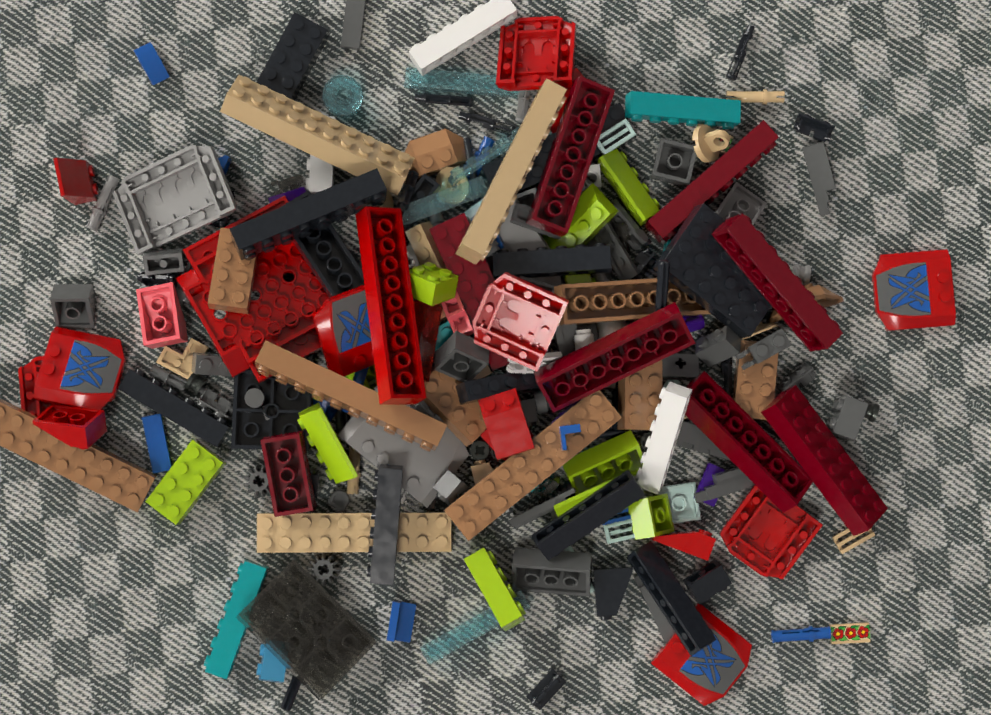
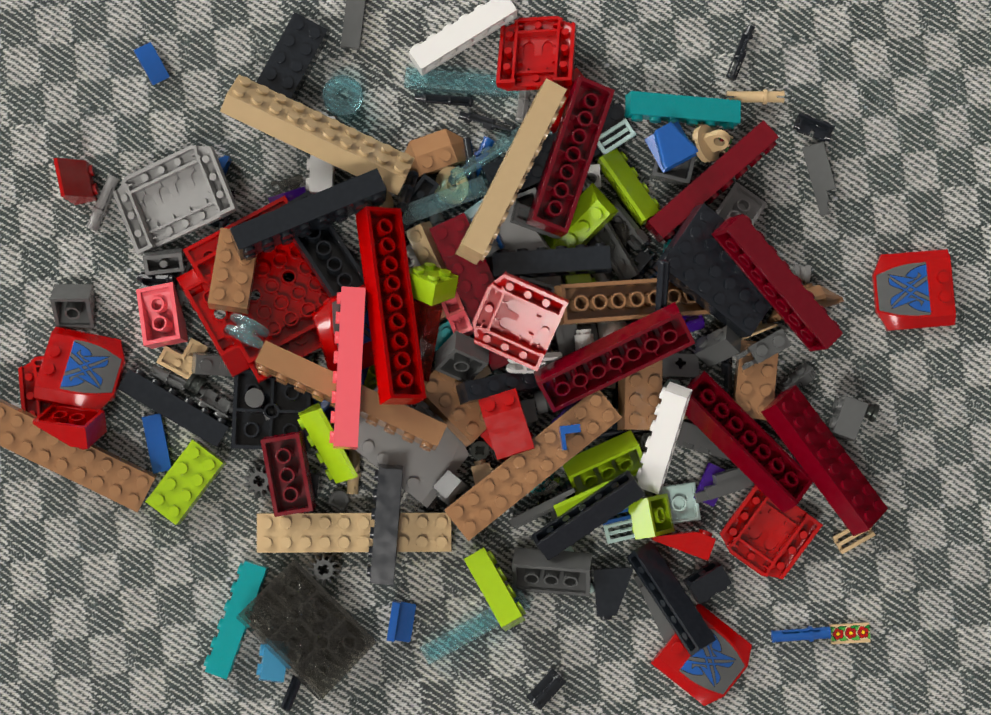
(246, 330): none -> clear light blue wheel
(348, 368): none -> coral brick
(670, 146): none -> blue piece

